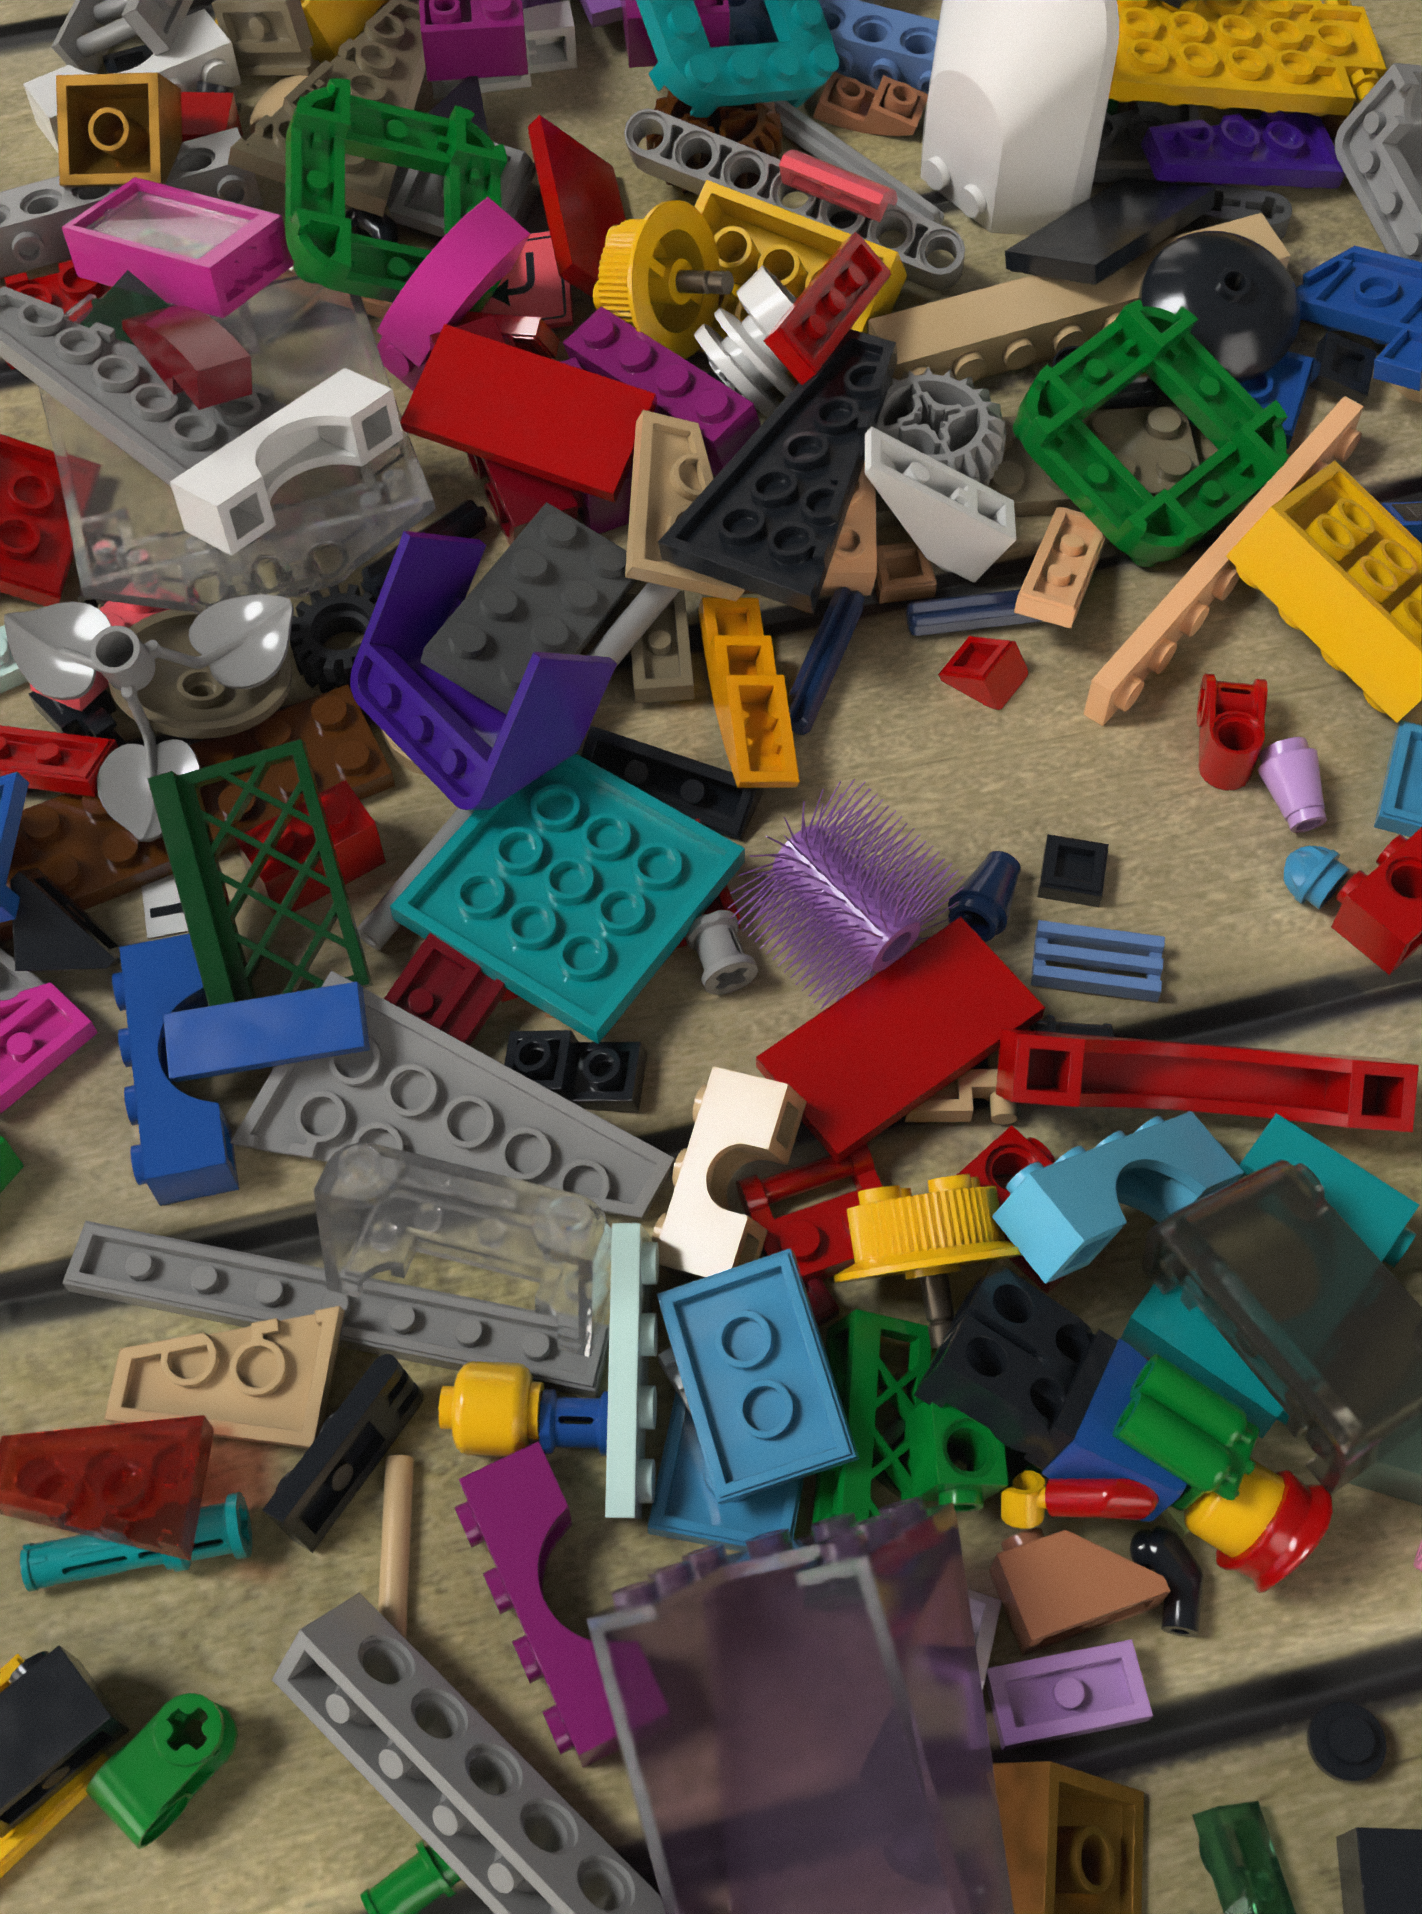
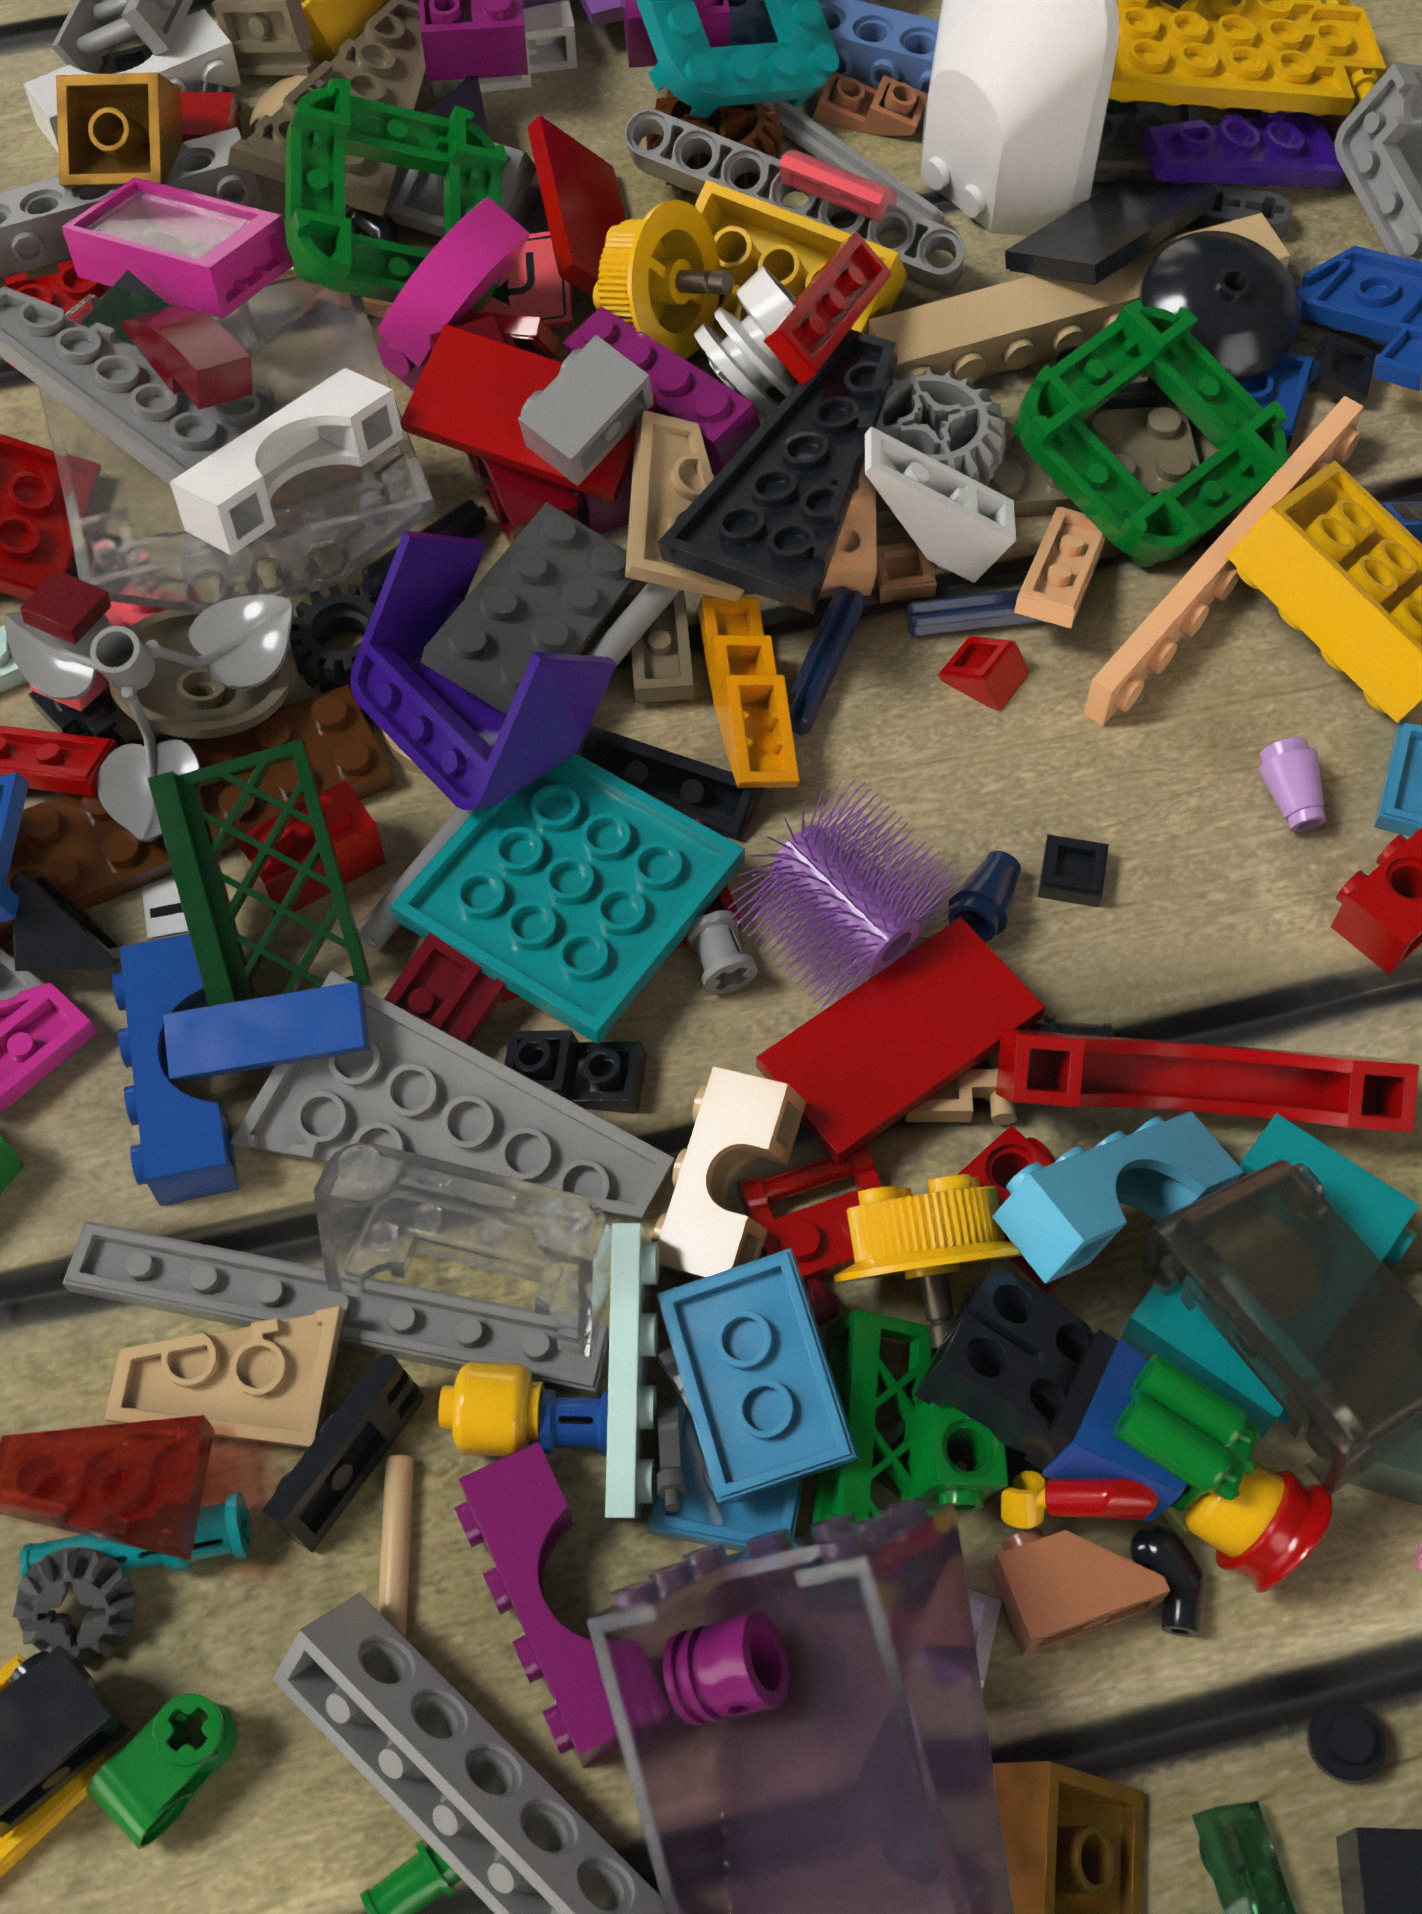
(65, 607): none -> dark red tile
(97, 1582): none -> dark grey gear
(585, 409): none -> light grey brick
(670, 1479): none -> dark grey piece
(726, 1669): none -> magenta piece
(1067, 1694): lavender plate -> none
(1099, 951): medium blue tile -> none
(1230, 730): red piece -> none
(1314, 874): dark azure plate -> none

